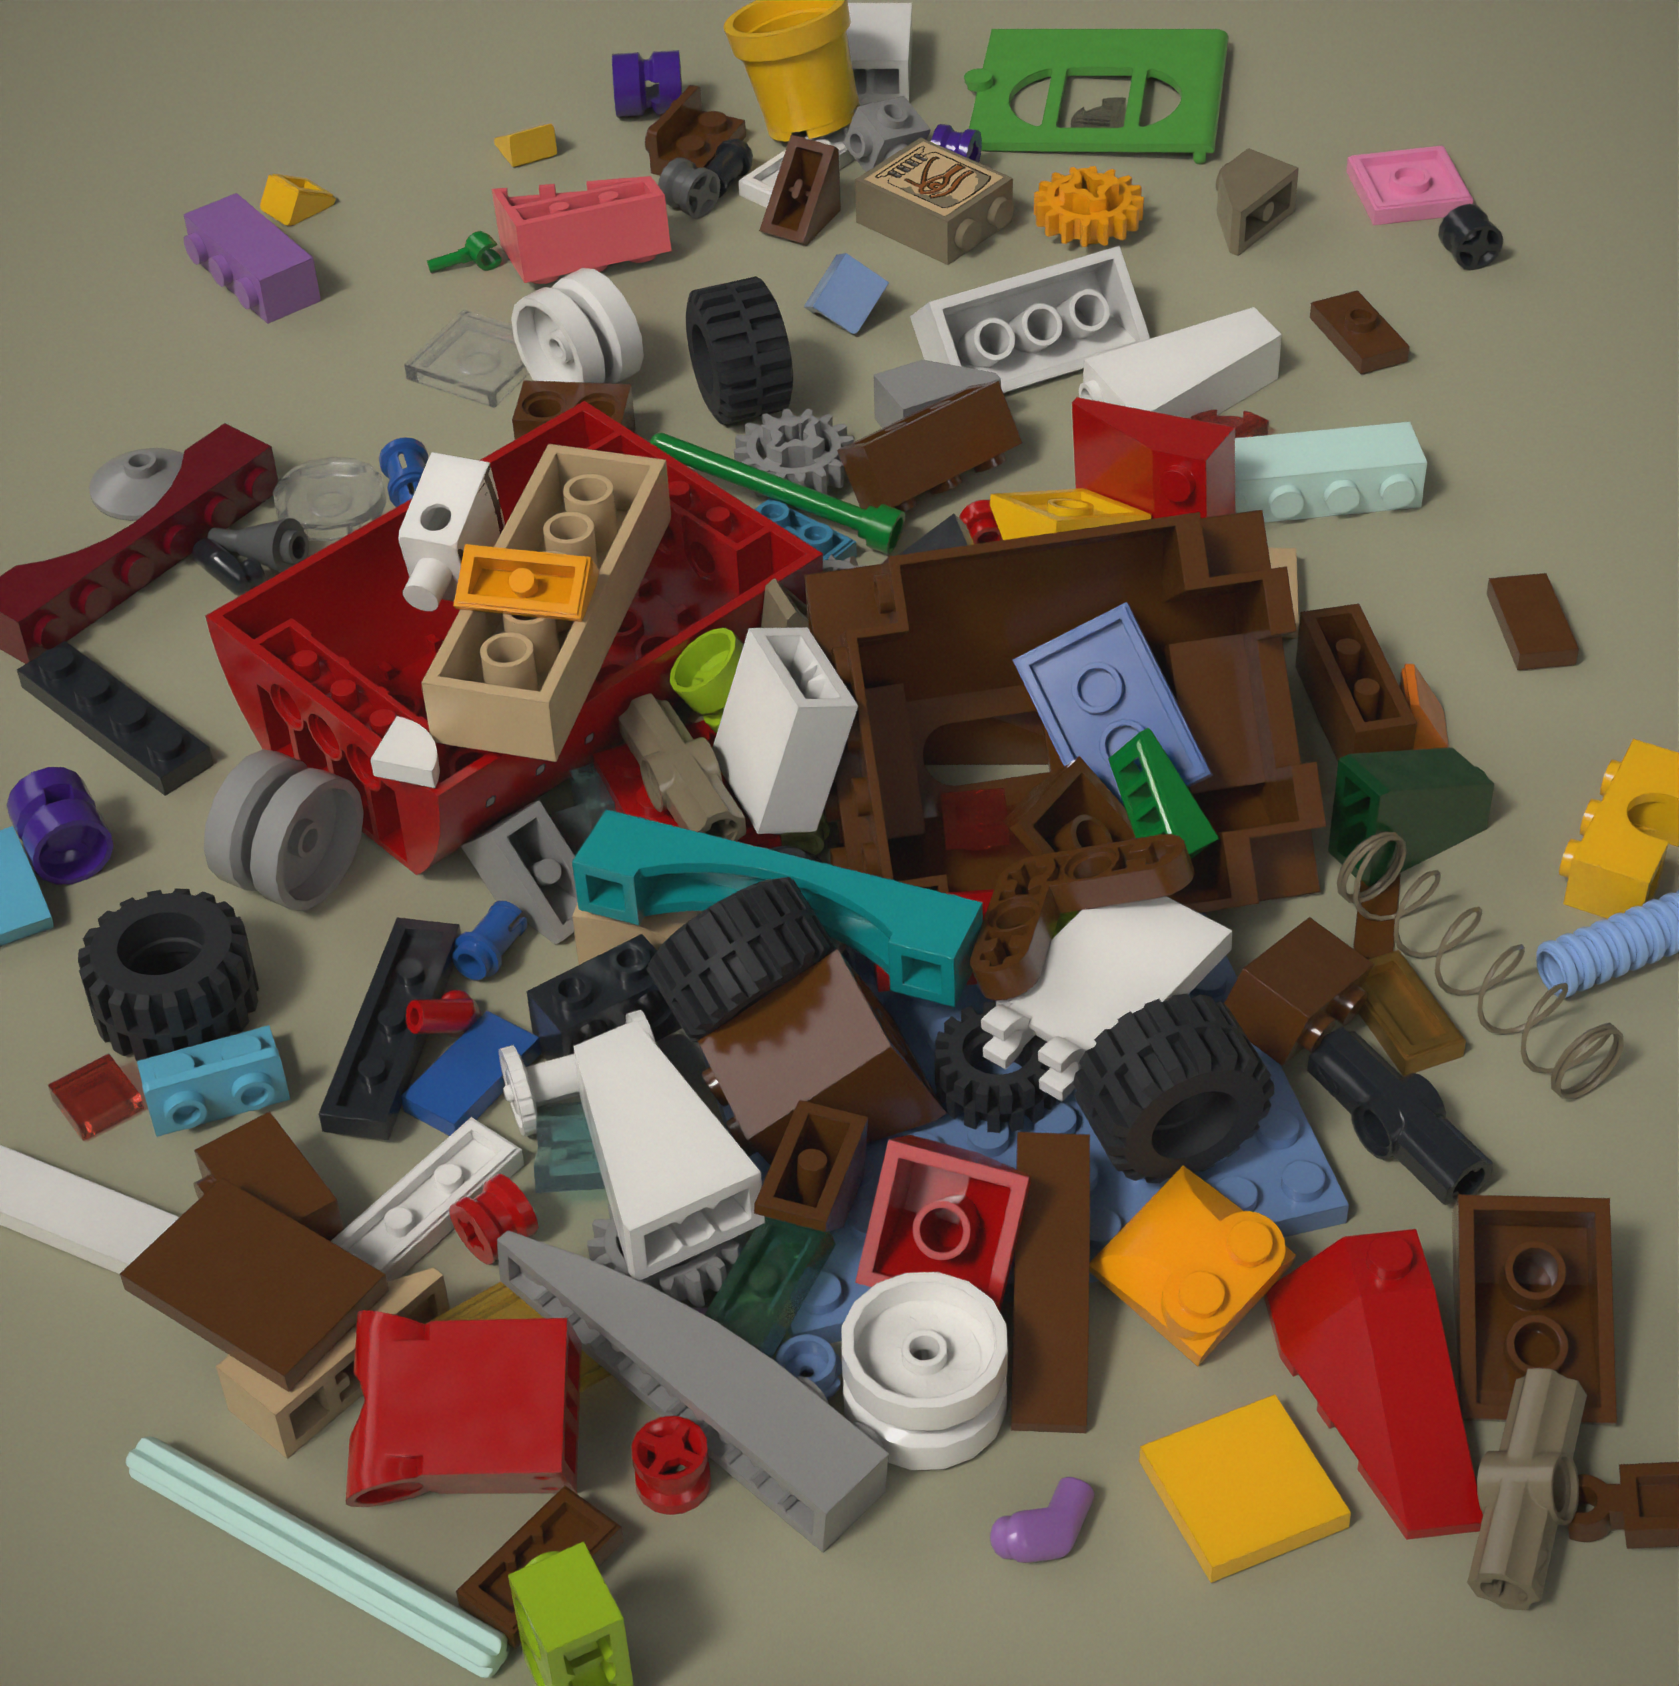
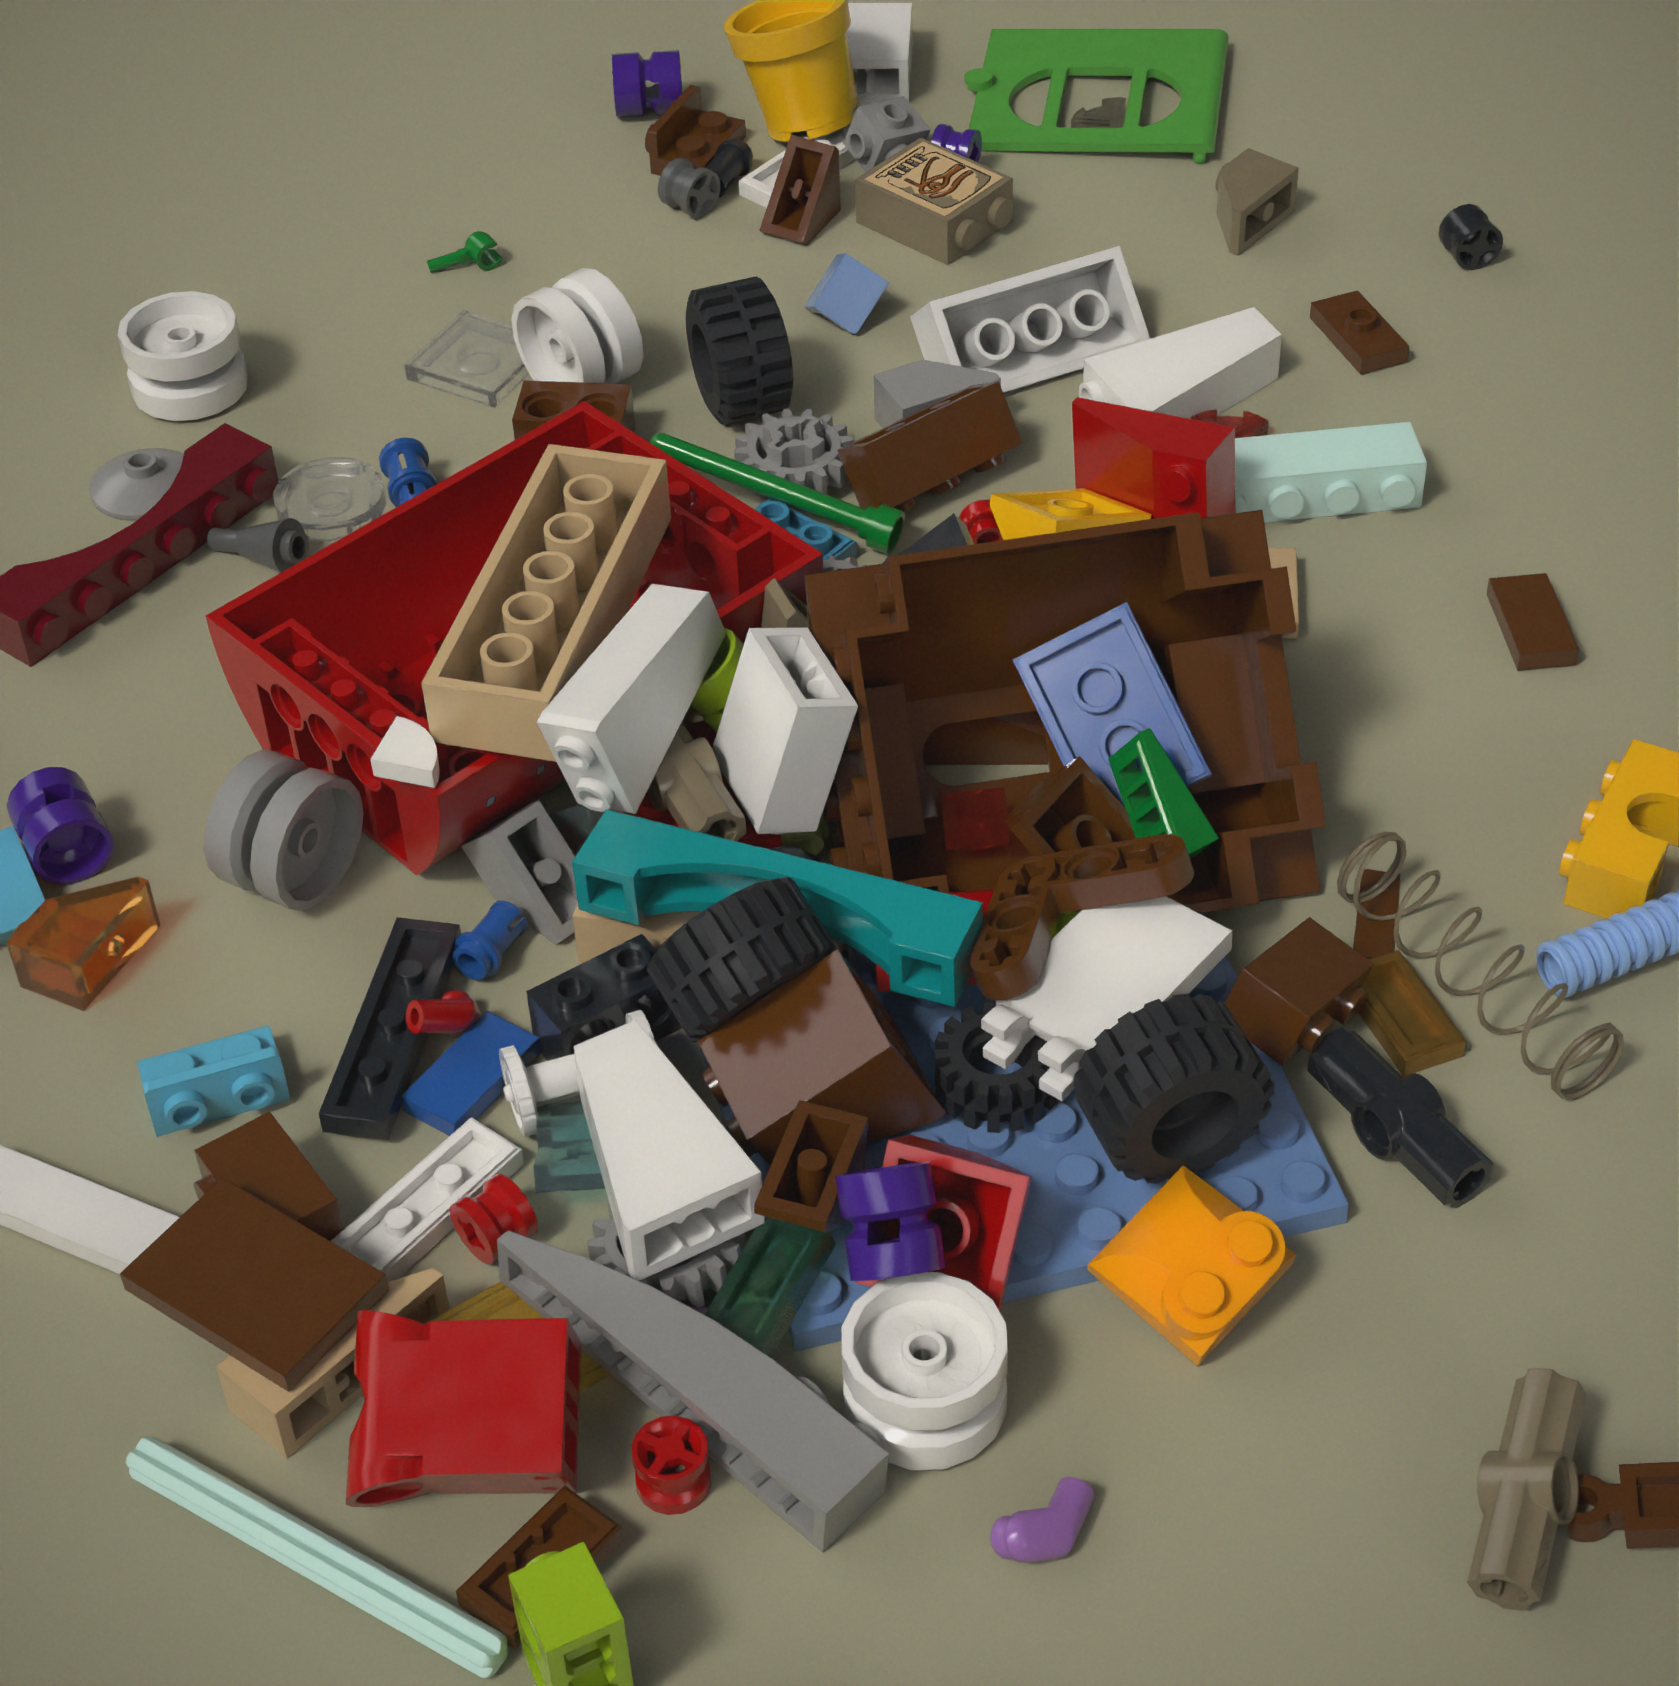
(83, 940): none -> clear orange slope
(96, 1097): clear red tile -> none
(115, 718): black plate -> none
(168, 973): black tyre -> none
(183, 355): none -> white wheel
(225, 567): black arm -> none
(251, 258): medium lavender brick -> none
(294, 198): yellow slope -> none
(450, 508): white torso -> none
(525, 583): light orange slope -> none
(528, 145): yellow slope -> none
(582, 229): coral wedge -> none
(631, 696): none -> white slope
(815, 1356): medium blue plate -> none
(886, 1194): none -> dark purple wheel
(1052, 1286): reddish brown slope -> none
(1088, 206): light orange gear -> none
(1243, 1488): yellow tile -> none
(1351, 683): reddish brown brick -> none
(1376, 1358): red wedge -> none
(1407, 184): bright pink tile -> none
(1420, 794): dark green slope -> none
(1426, 709): orange slope -> none
(1533, 1296): reddish brown slope -> none

